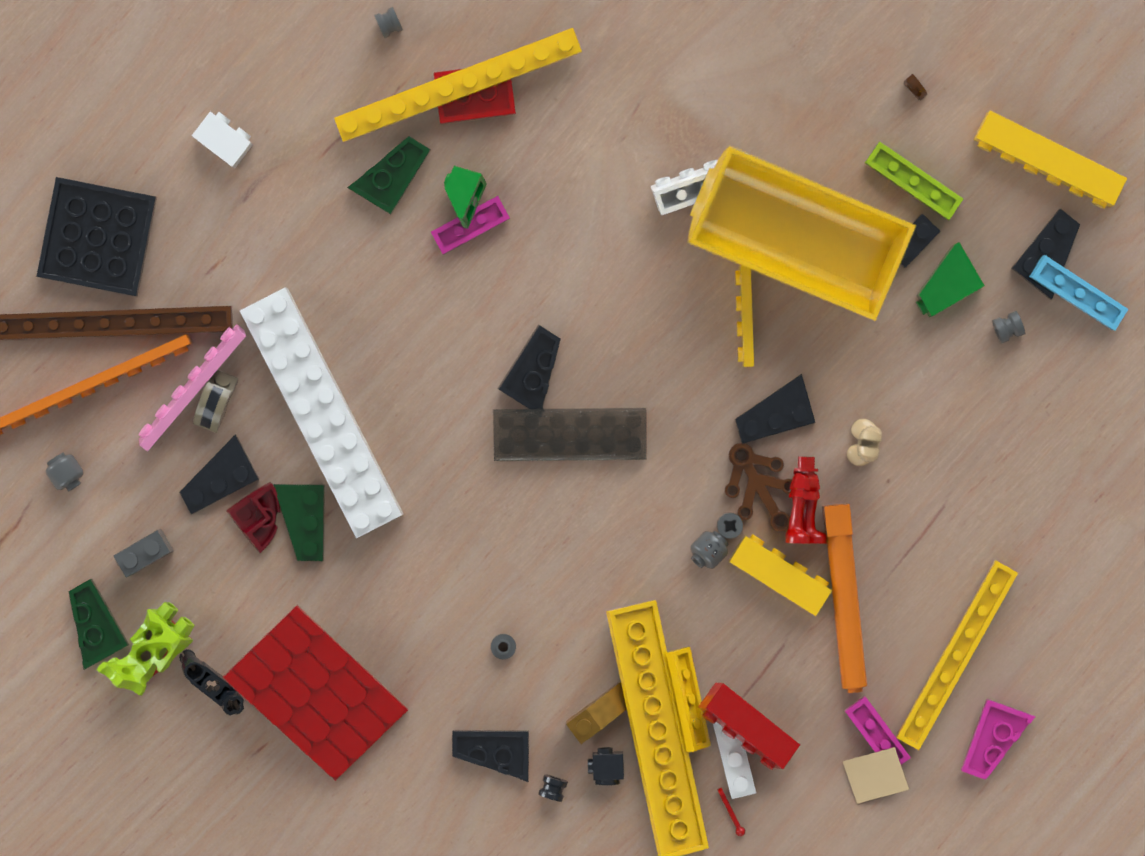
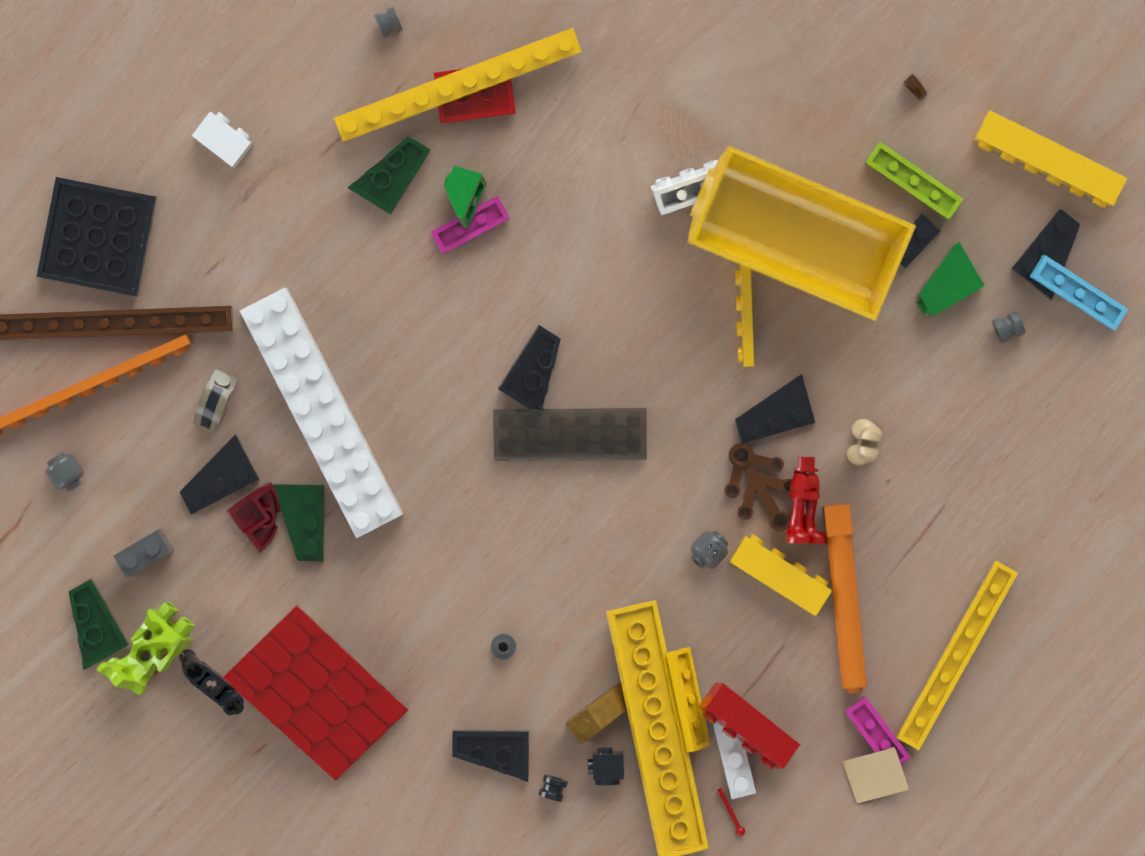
(197, 379): bright pink plate -> none
(726, 525): dark grey wheel -> none
(994, 735): dark pink wing -> none

